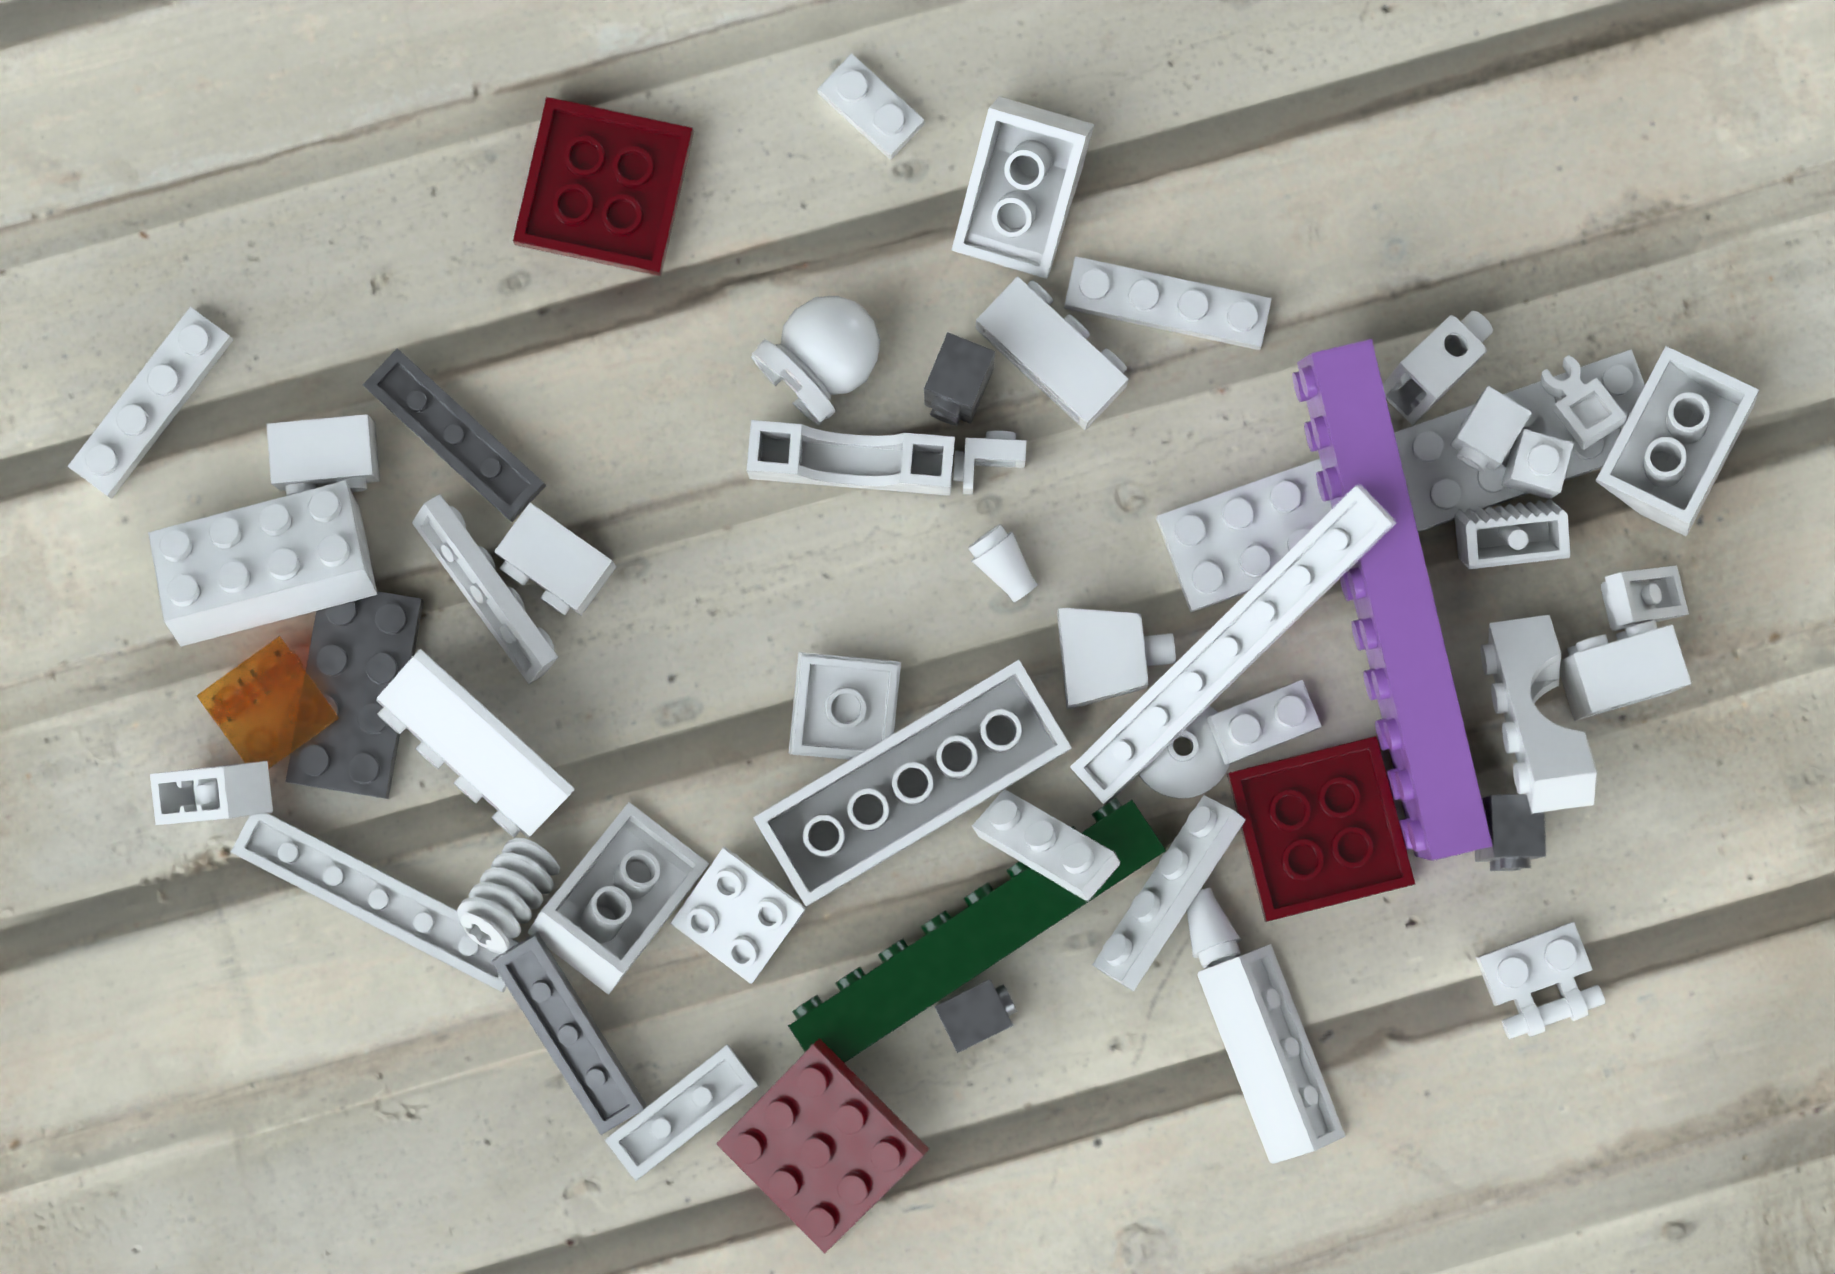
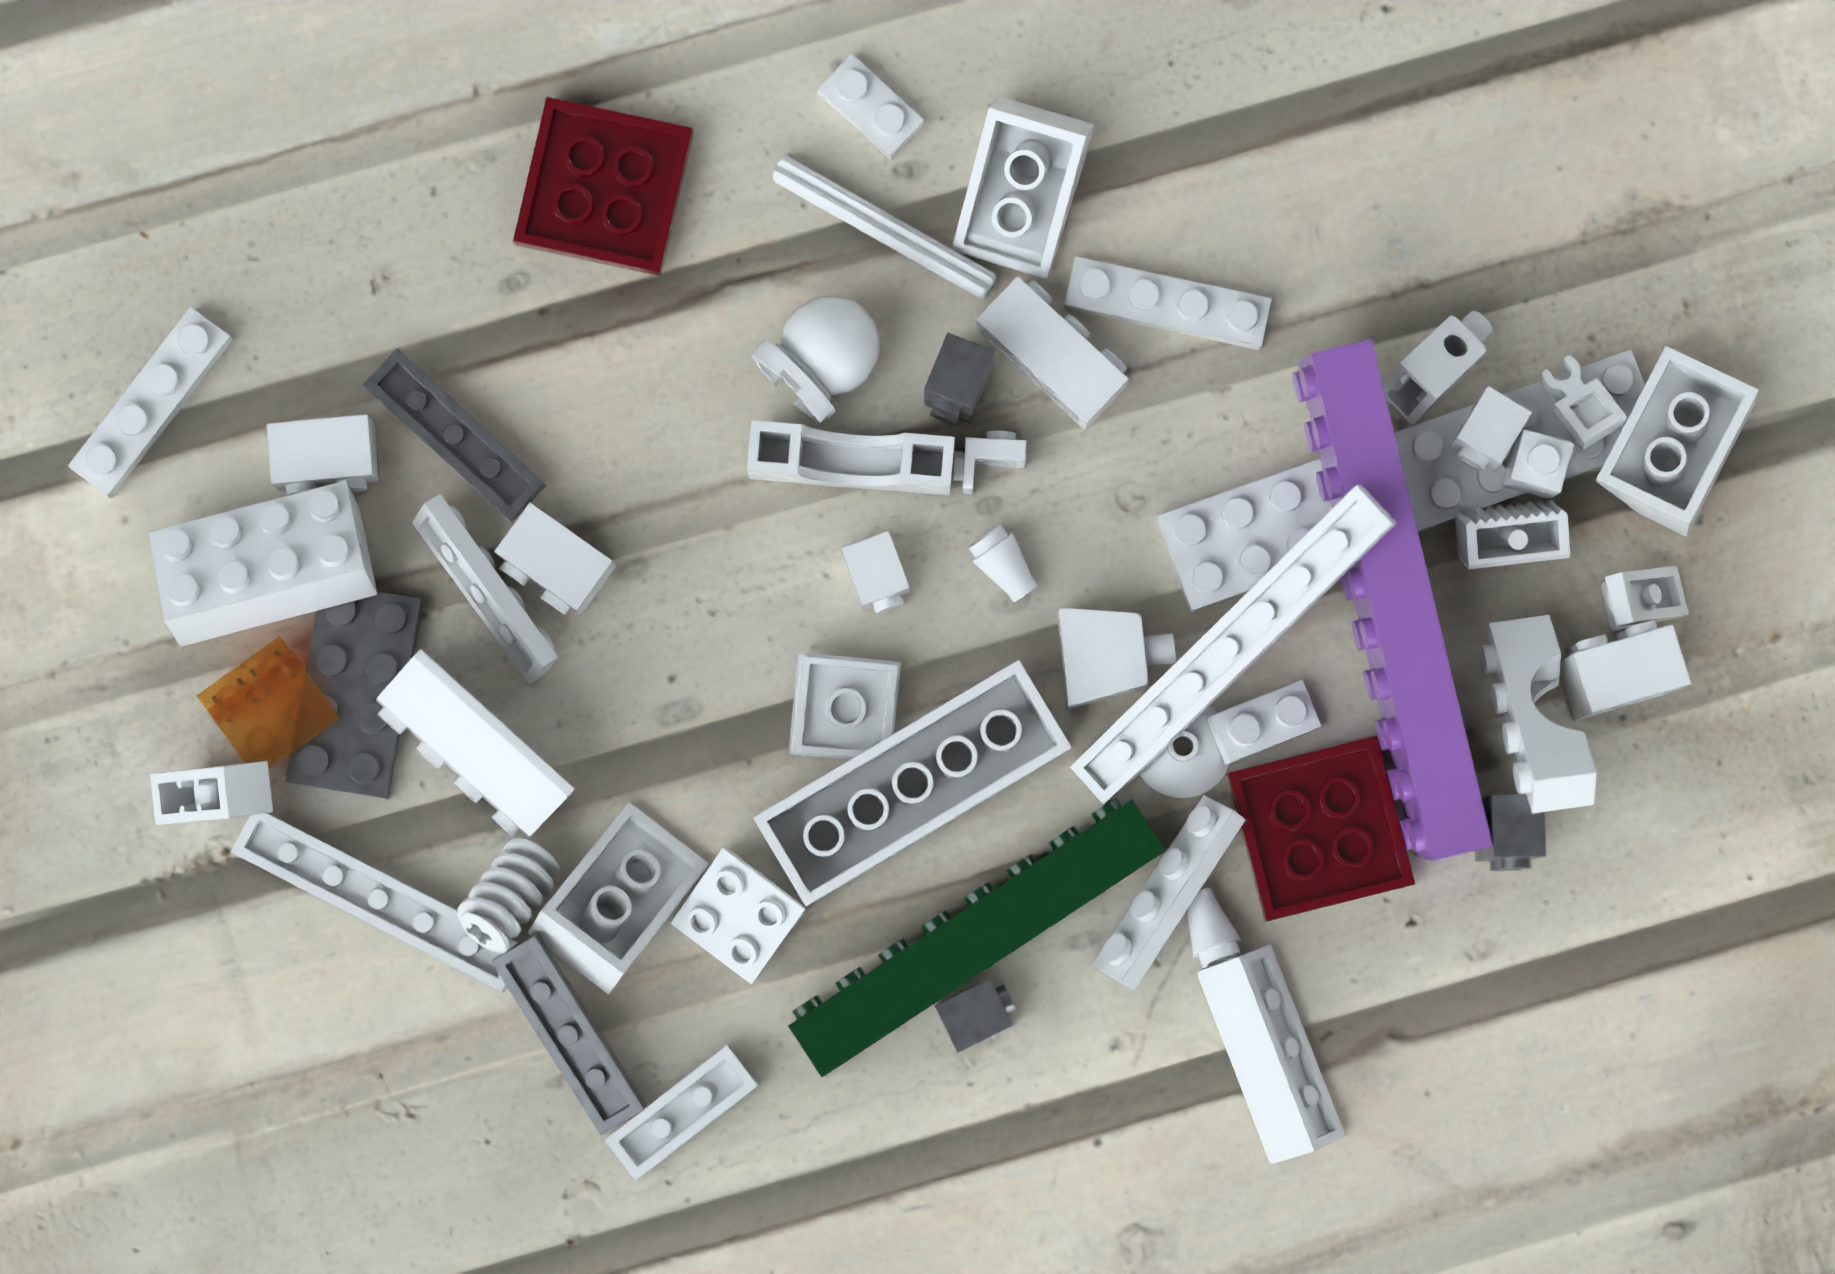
(822, 1146): plate -> none
(876, 573): none -> white brick
(884, 227): none -> white axle
(1046, 845): white plate -> none
(1534, 965): white plate -> none

